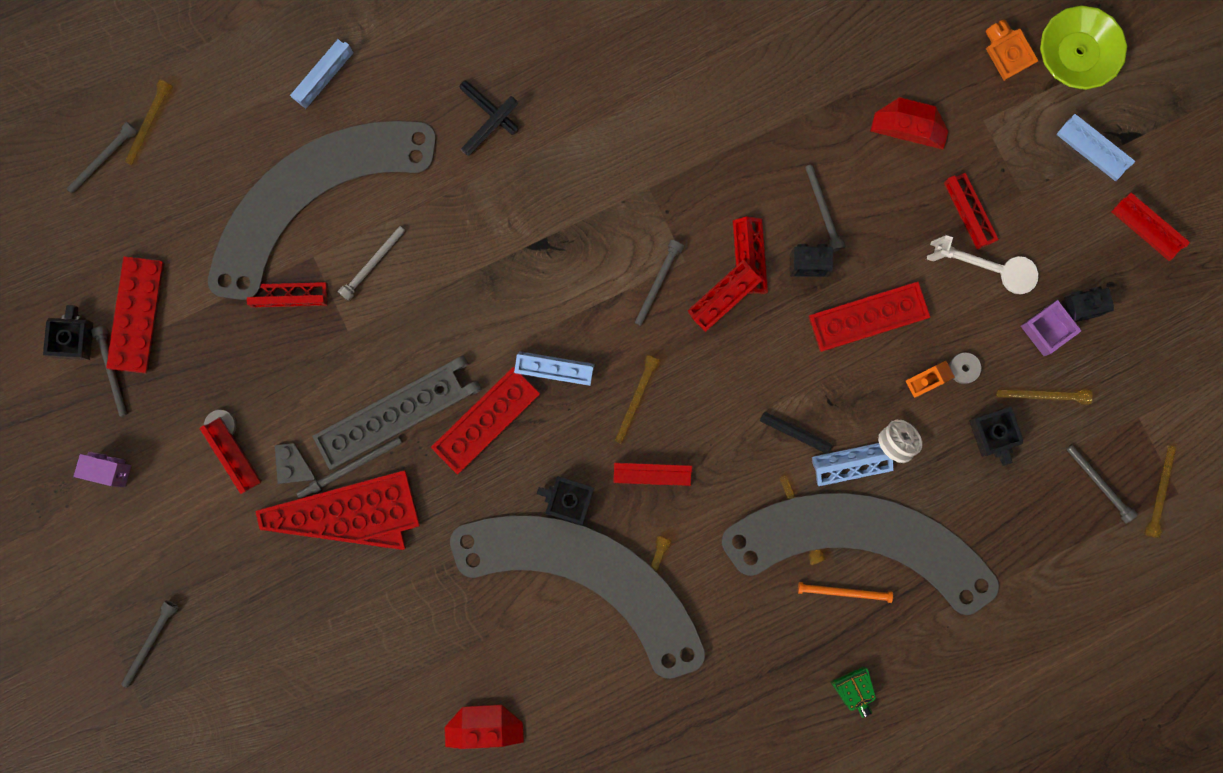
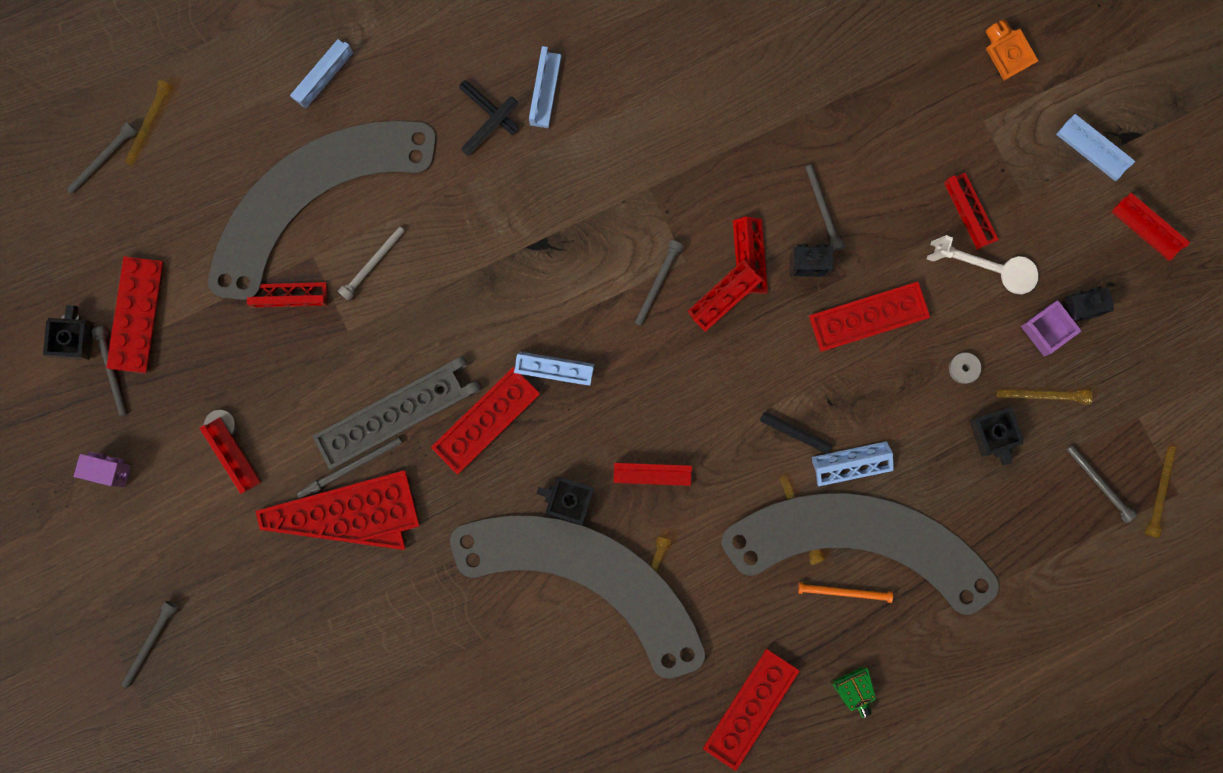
(291, 465): dark grey wing -> none
(483, 728): red wedge -> none
(544, 88): none -> light blue fence
(651, 364): clear yellow piece -> none
(750, 709): none -> red plate
(900, 441): white wheel -> none
(911, 122): red wedge -> none
(930, 379): orange slope -> none
(1095, 36): lime dish -> none

